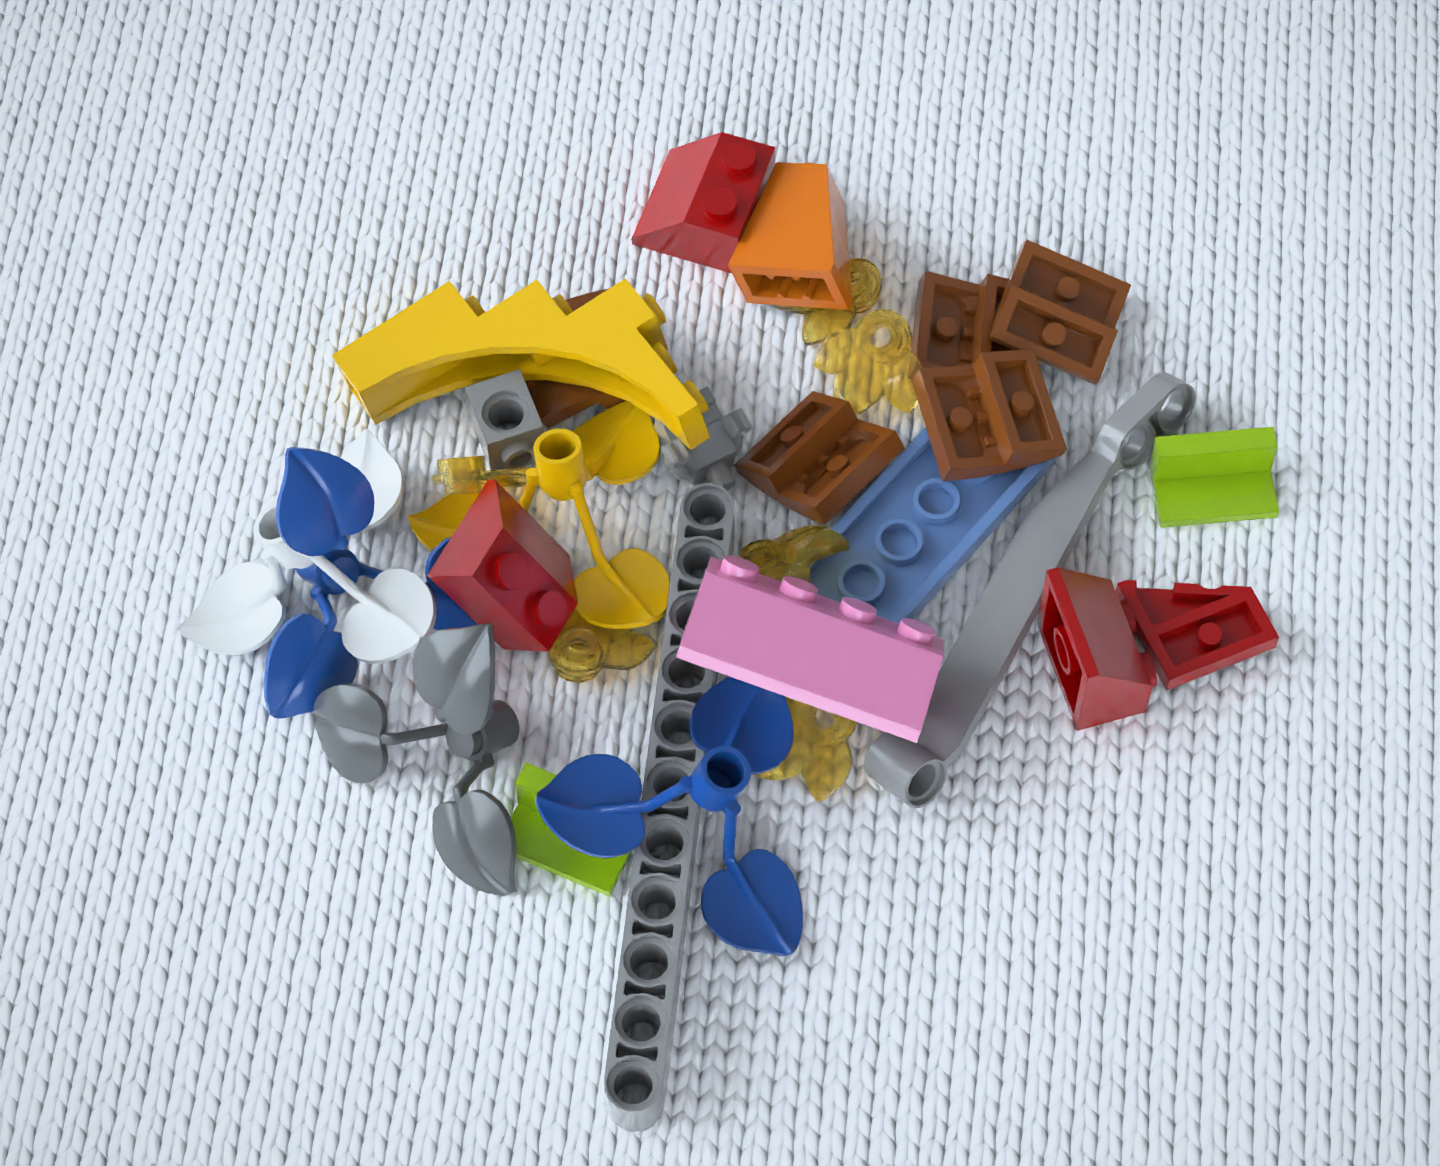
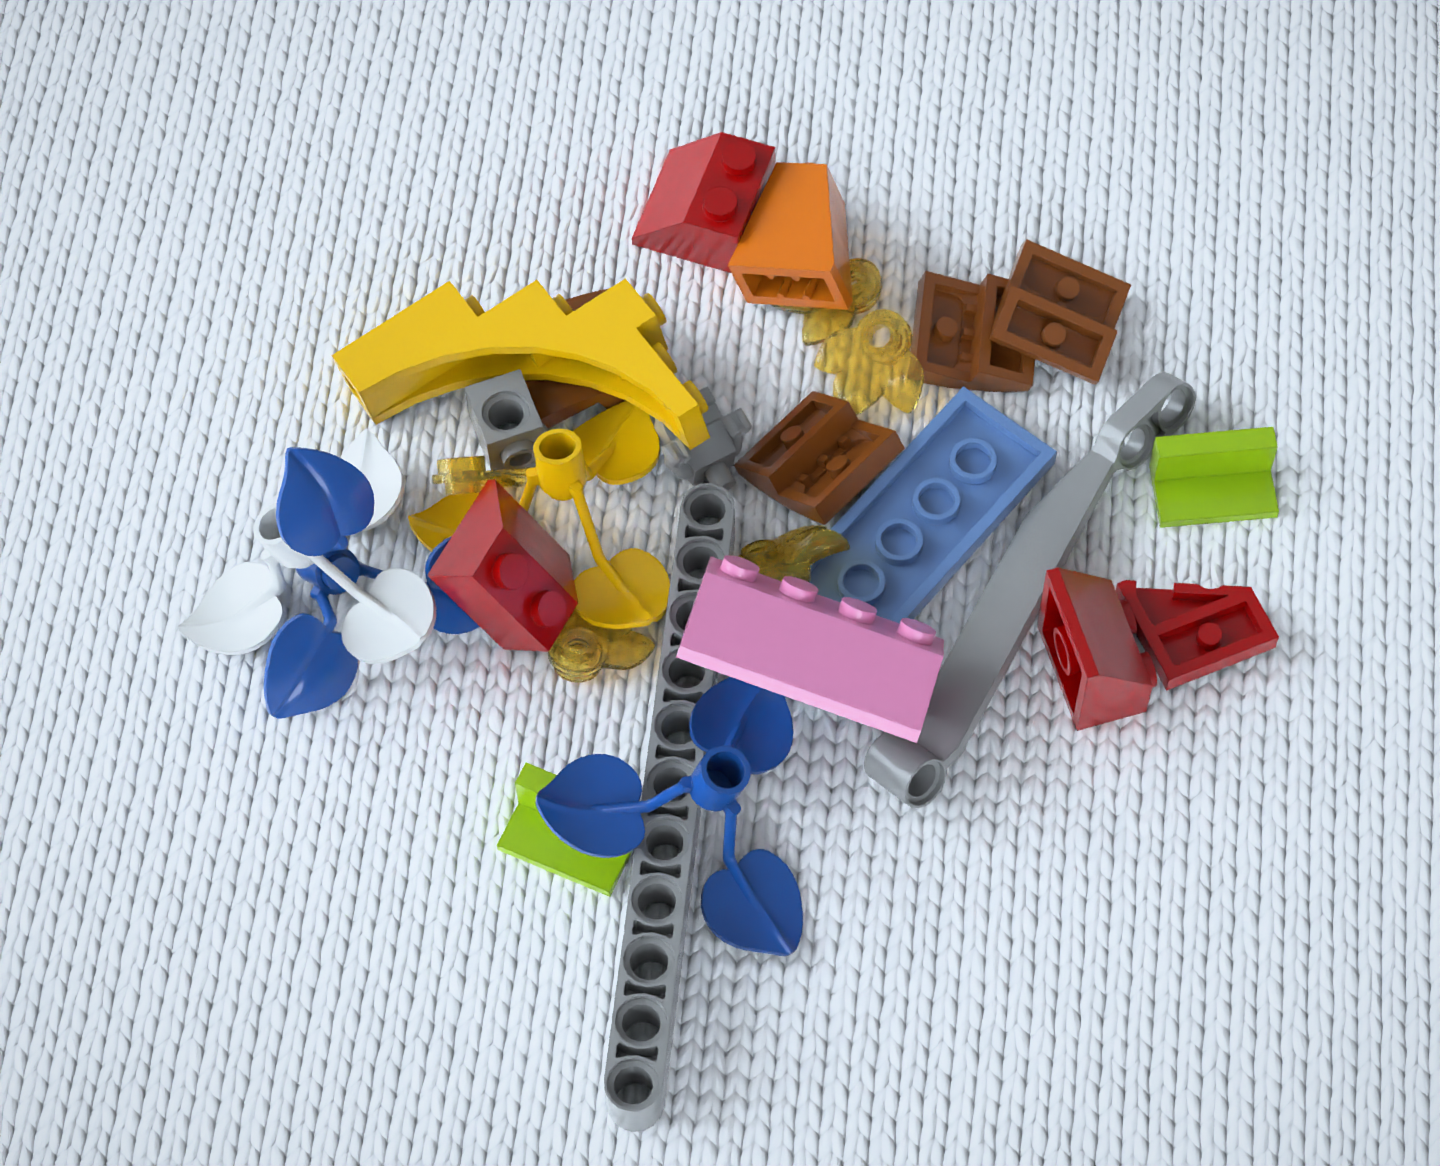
(458, 677): plant -> none
(816, 752): clear yellow plate -> none
(988, 415): dark orange slope -> none

